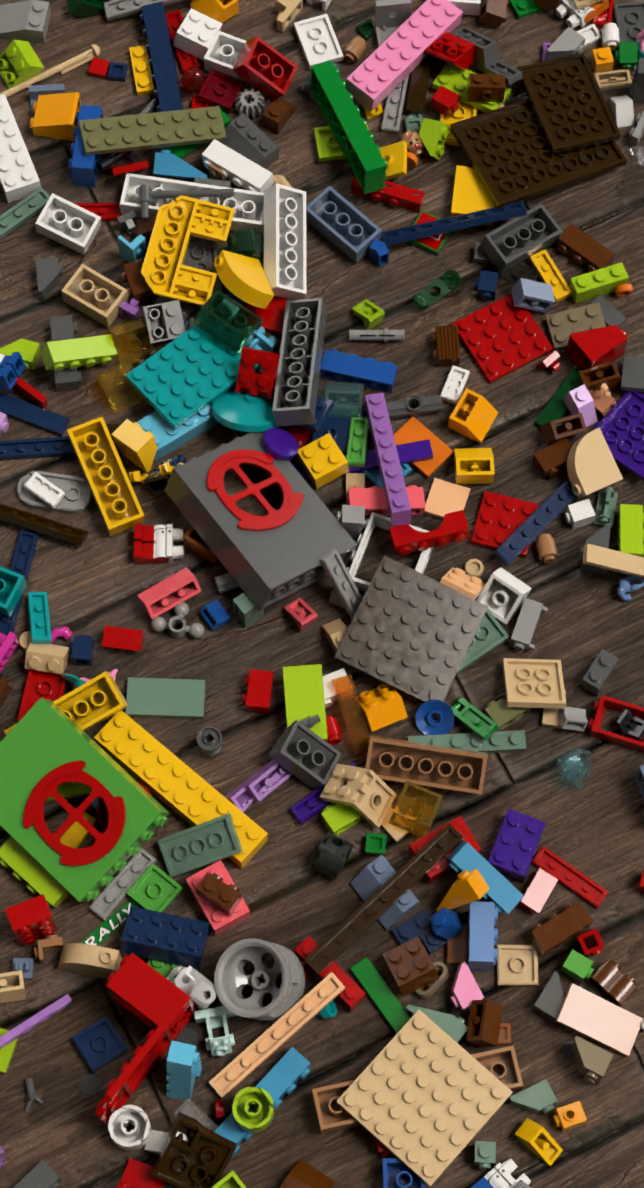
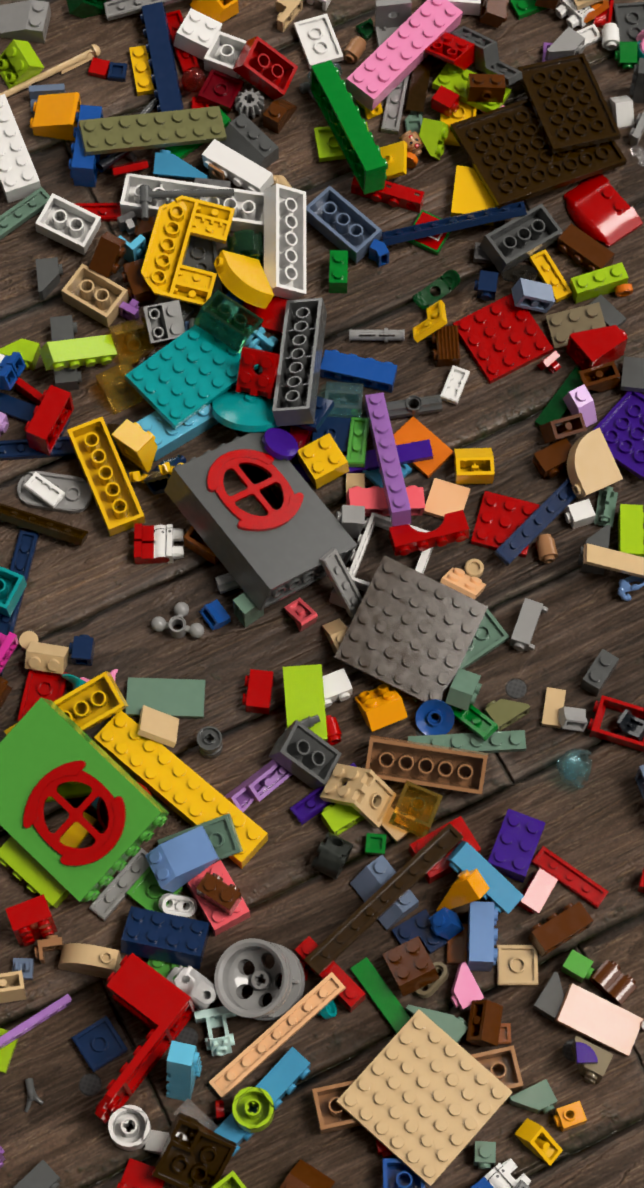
(39, 618): teal plate -> none
(49, 419): none -> red brick
(61, 632): dark pink arm -> none
(107, 255): none -> reddish brown brick
(111, 925): sticker -> none
(123, 638): red hinge -> none
(158, 726): none -> tan tile
(169, 593): coral brick -> none
(176, 904): none -> white plate
(181, 858): none -> medium blue slope
(338, 271): none -> green brick
(352, 713): clear orange tile -> none
(369, 313): lime slope -> none
(435, 320): none -> yellow tile
(464, 689): none -> sand green brick
(472, 416): light orange slope -> none
(503, 595): white slope -> none
(534, 683): tan plate -> none
(585, 1054): none -> dark purple tile
(591, 941): red brick -> none
(601, 211): none -> red slope
(602, 60): light orange brick -> none
(602, 400): nougat piece -> none
(613, 82): tan tile -> none

